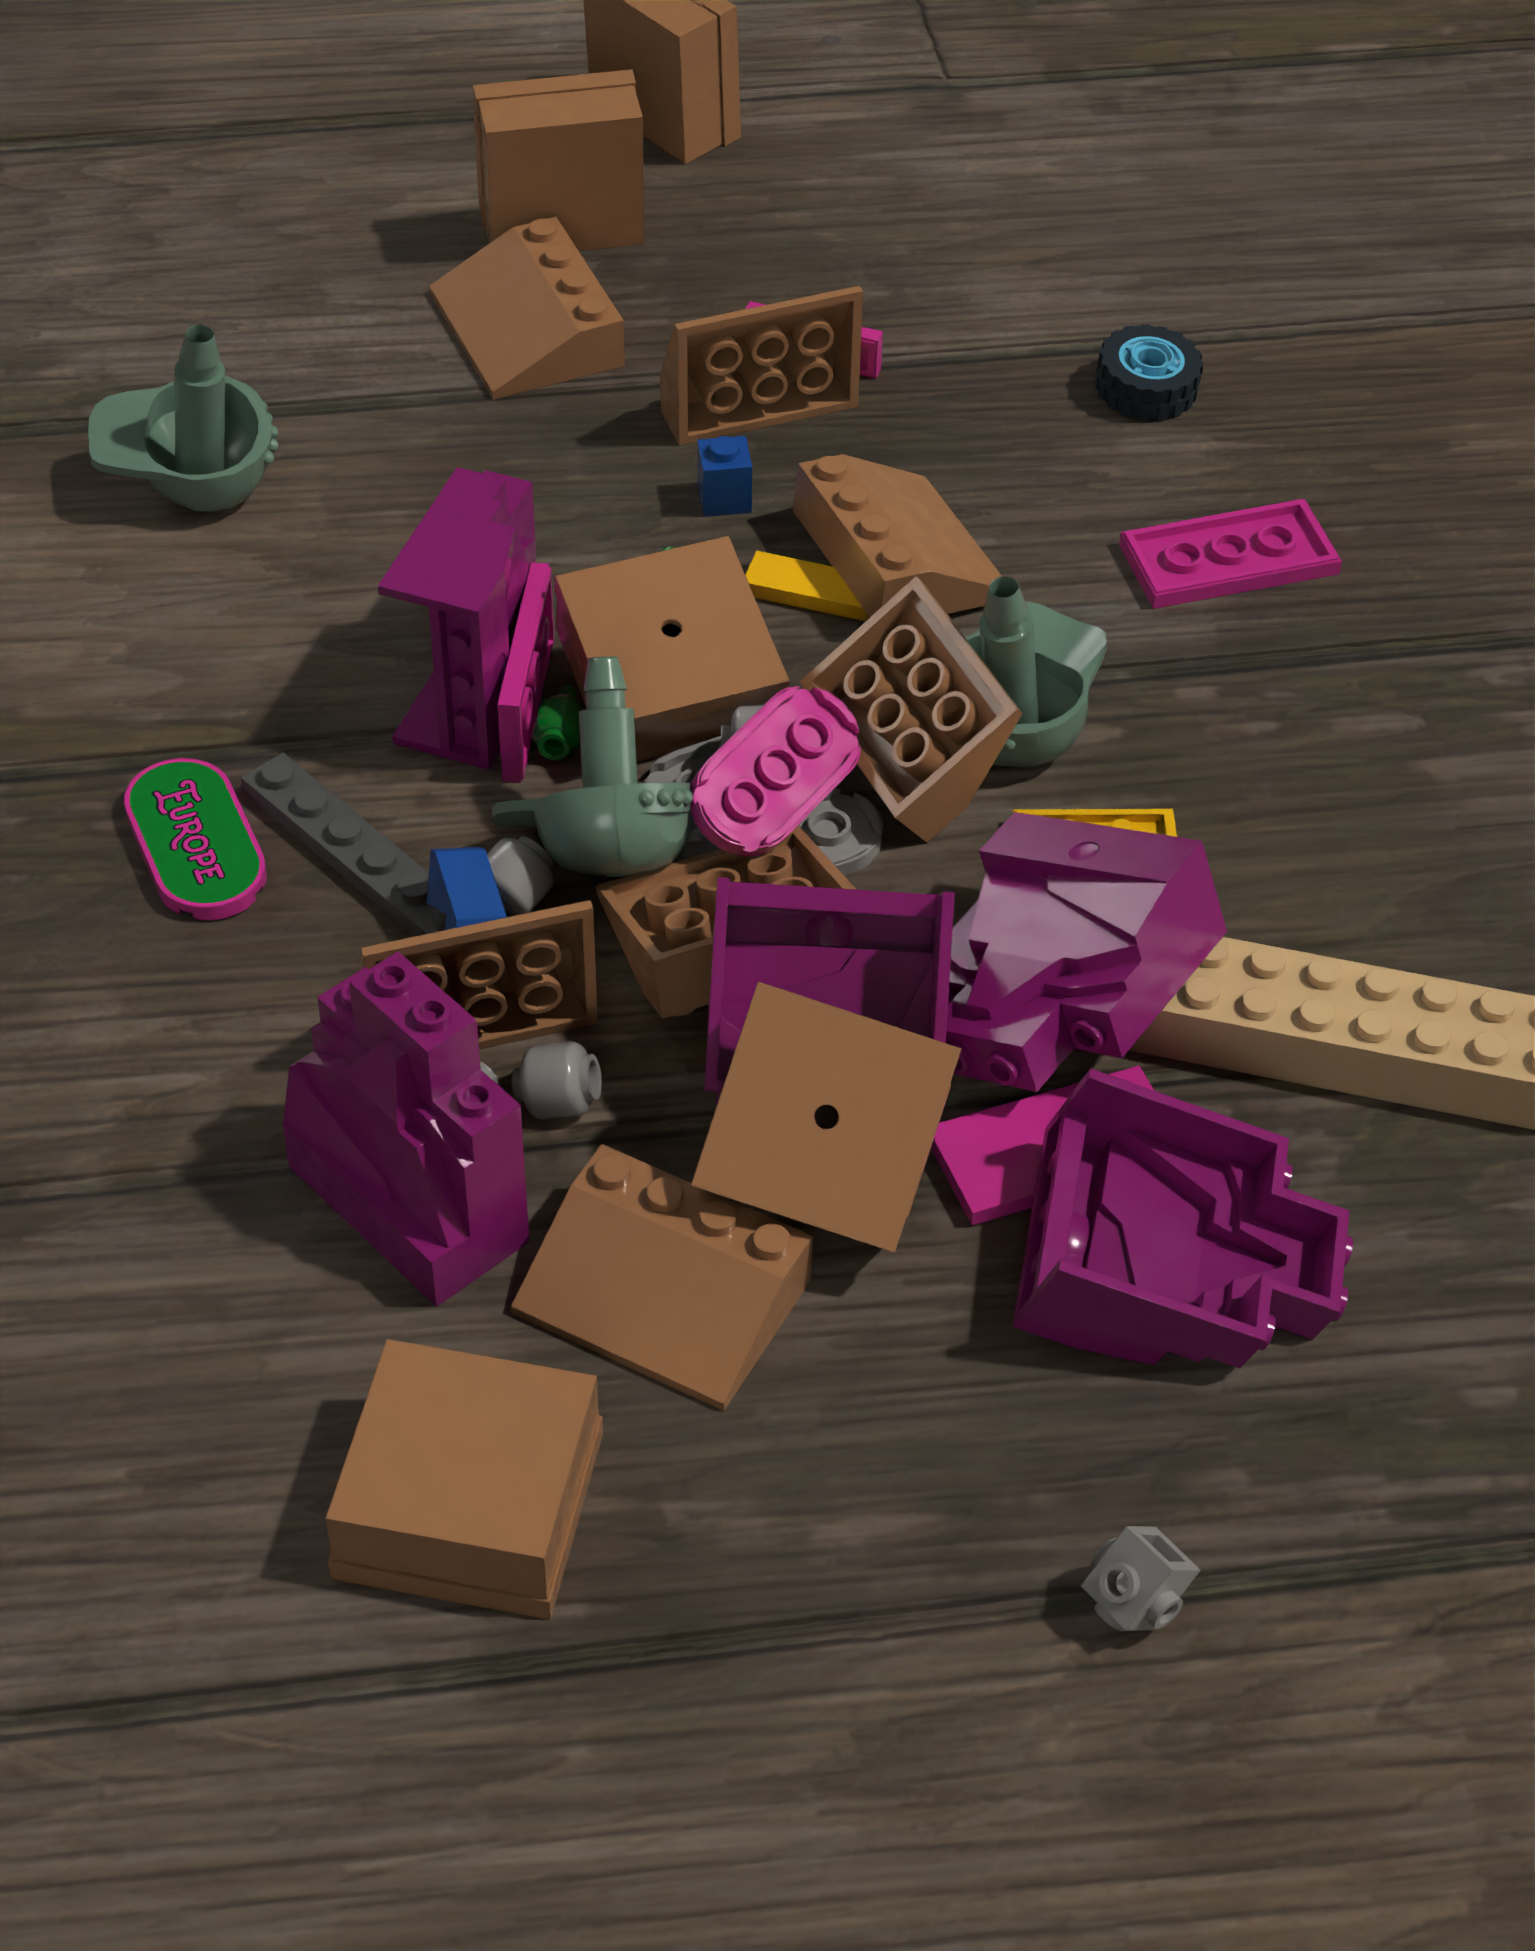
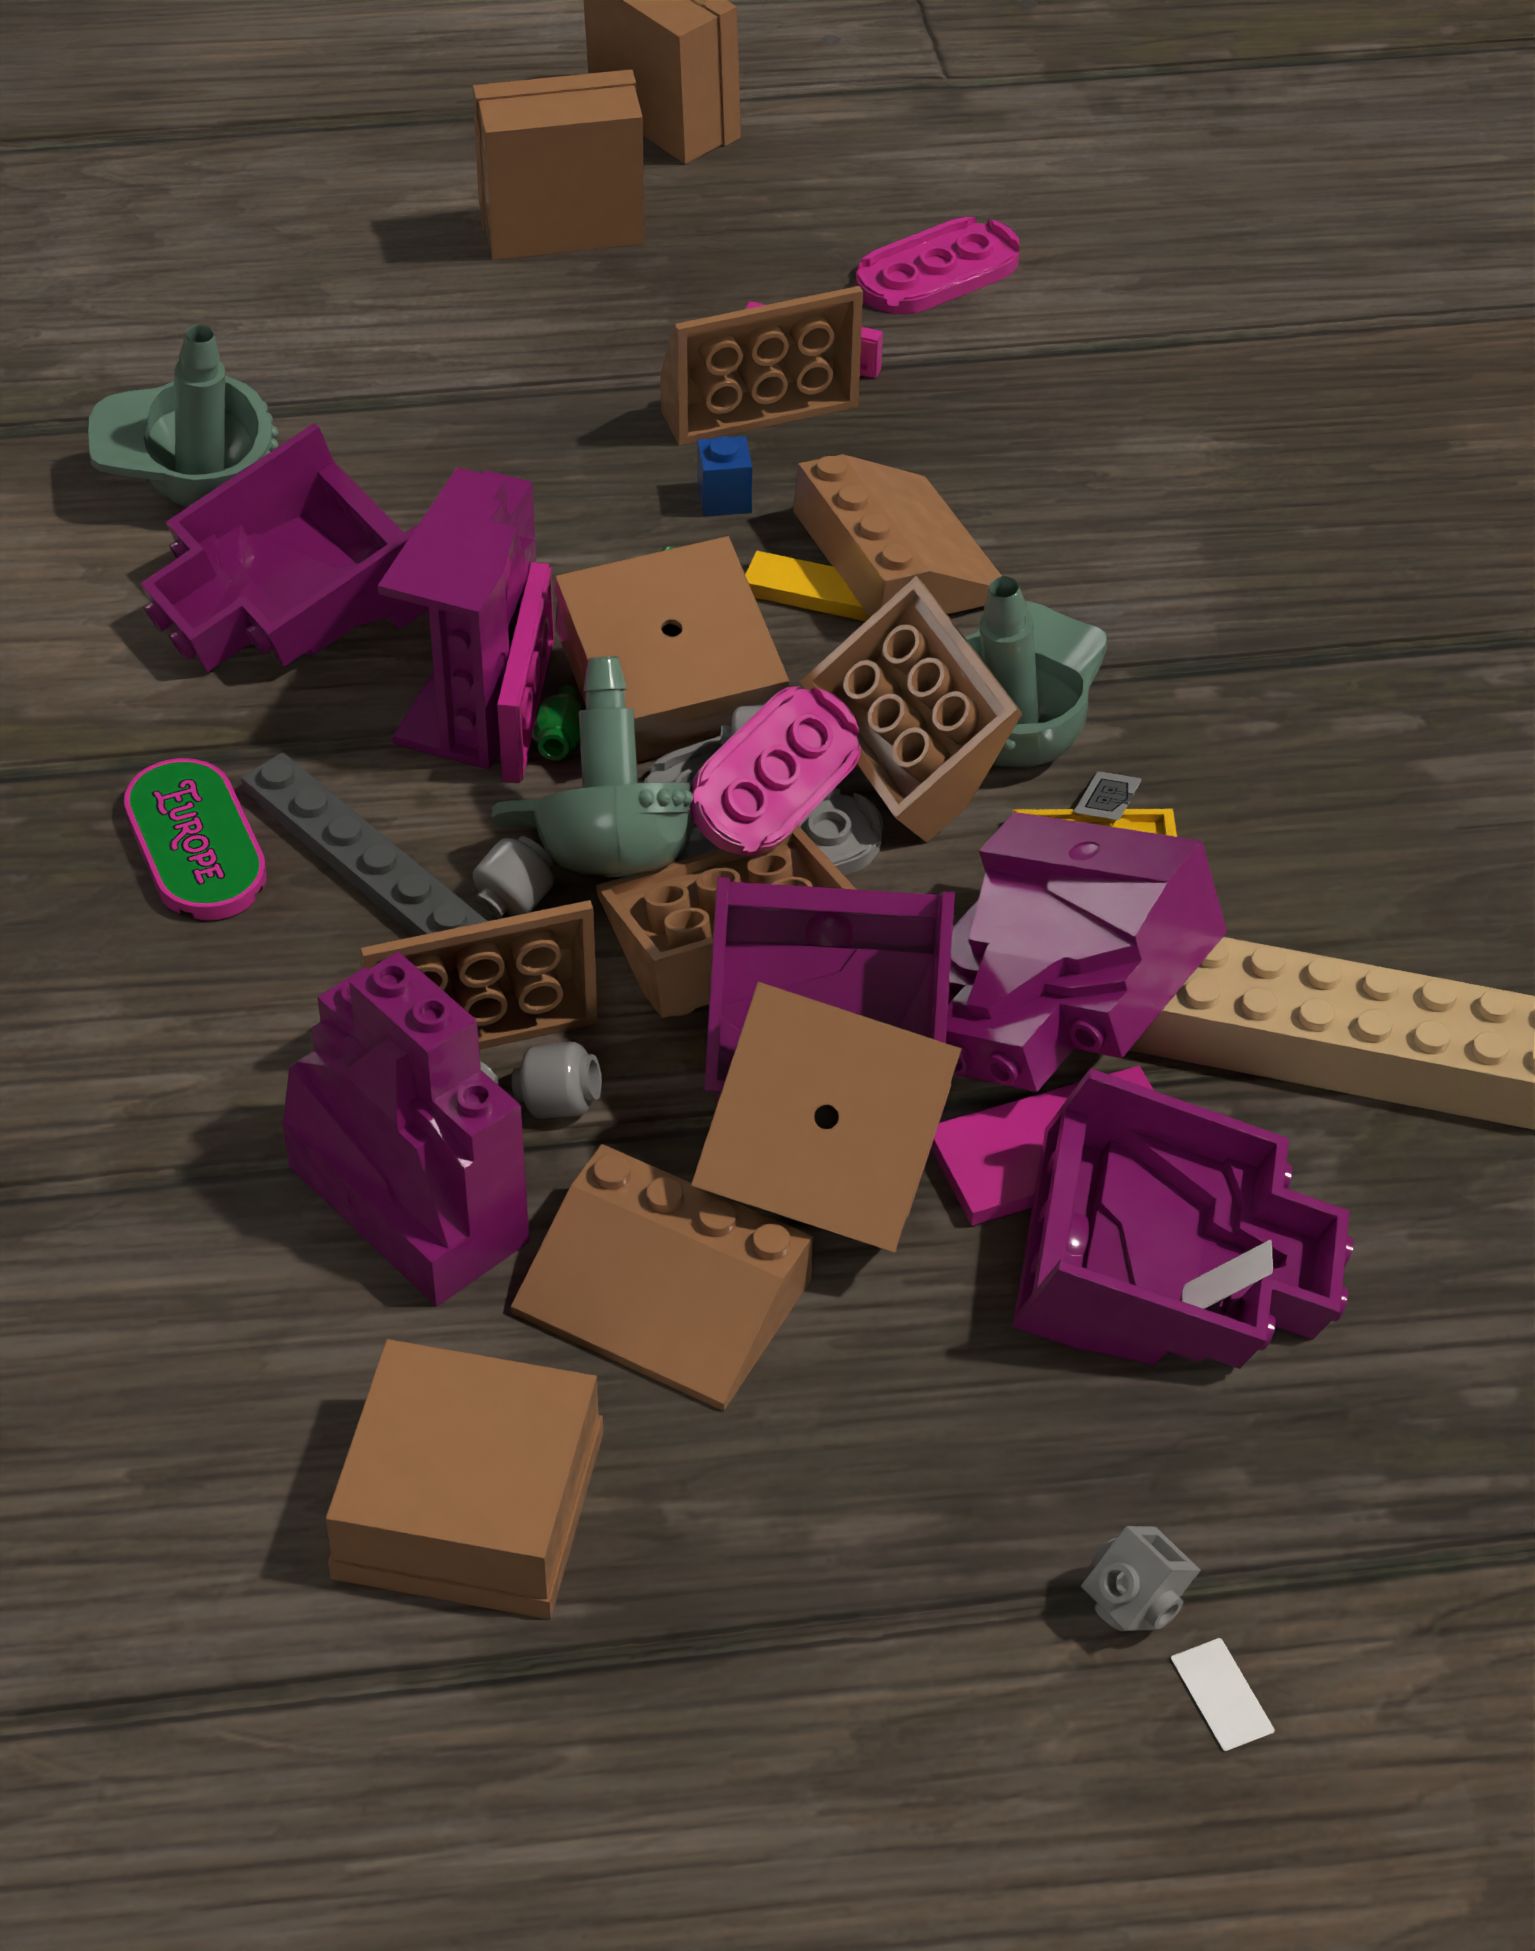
(277, 560): none -> magenta panel
(463, 886): blue slope -> none
(530, 311): medium nougat slope -> none
(937, 265): none -> dark pink tile
(1107, 795): none -> sticker
(1148, 372): black wheel -> none
(1222, 1694): none -> white sticker
(1229, 553): dark pink tile -> none
(1230, 1277): none -> white sticker

